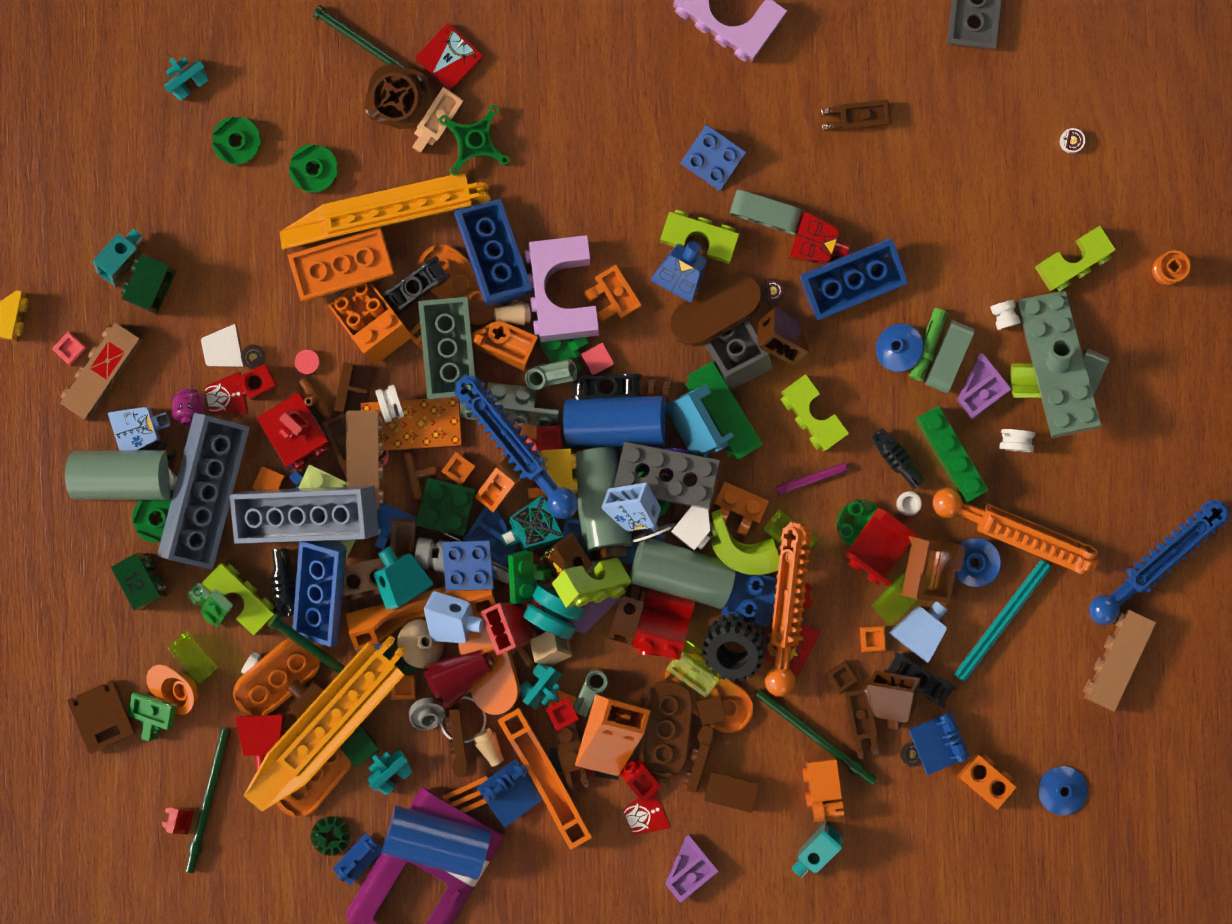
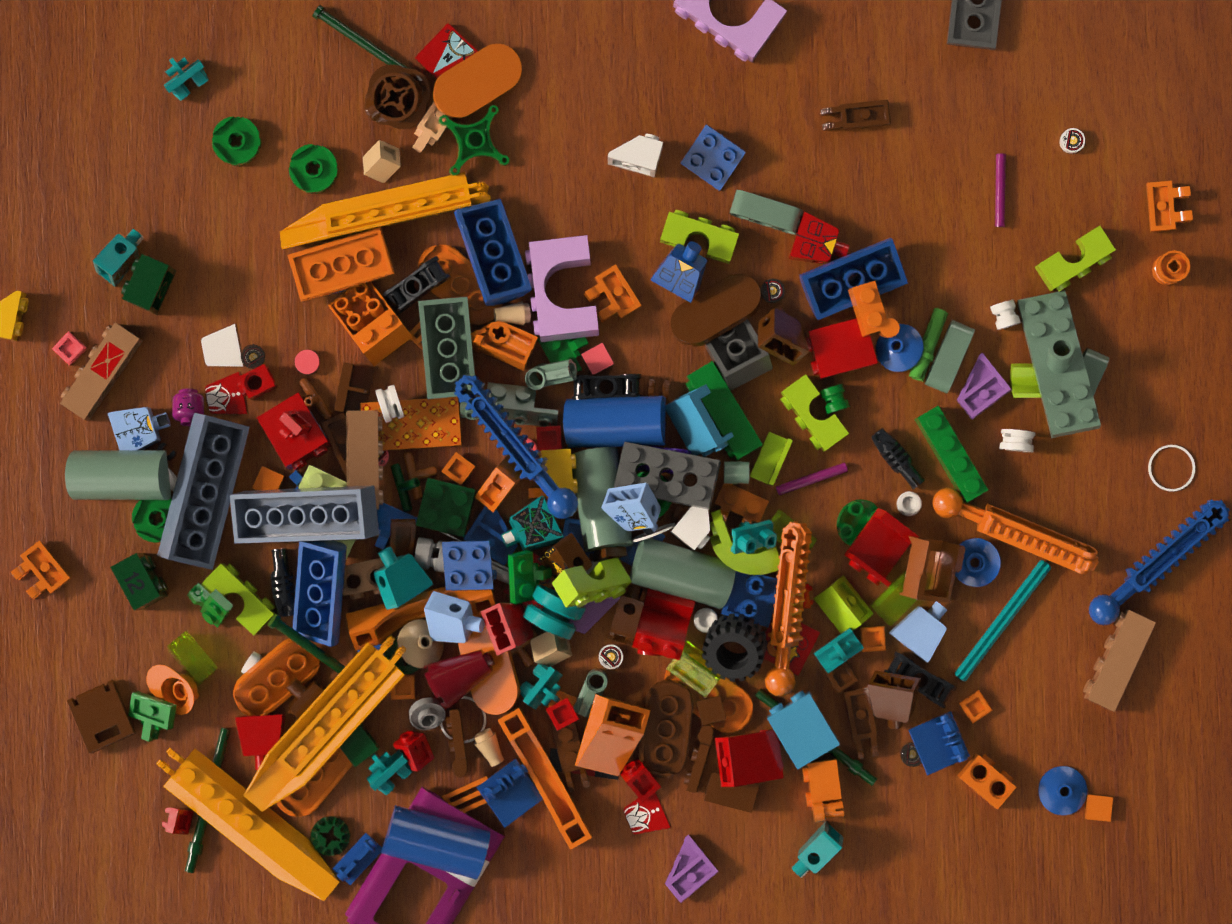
(44, 566): none -> orange plate
(258, 833): none -> light orange hinge
(381, 161): none -> tan panel
(403, 486): none -> dark green piece
(415, 748): none -> red bracket
(477, 80): none -> orange tile
(610, 656): none -> tile
(638, 155): none -> white slope
(704, 618): none -> white tile
(736, 472): none -> sand green piece
(749, 758): none -> red panel
(753, 536): none -> teal hips
(770, 459): none -> lime panel
(802, 729): none -> dark azure panel
(834, 398): none -> green wheel
(838, 650): none -> teal hips
(839, 349): none -> red panel
(843, 605): none -> lime panel
(871, 312): none -> orange hinge
(975, 706): none -> orange tile
(1000, 190): none -> magenta piece
(1099, 807): none -> orange tile
(1161, 206): none -> orange plate
(1193, 467): none -> white piece

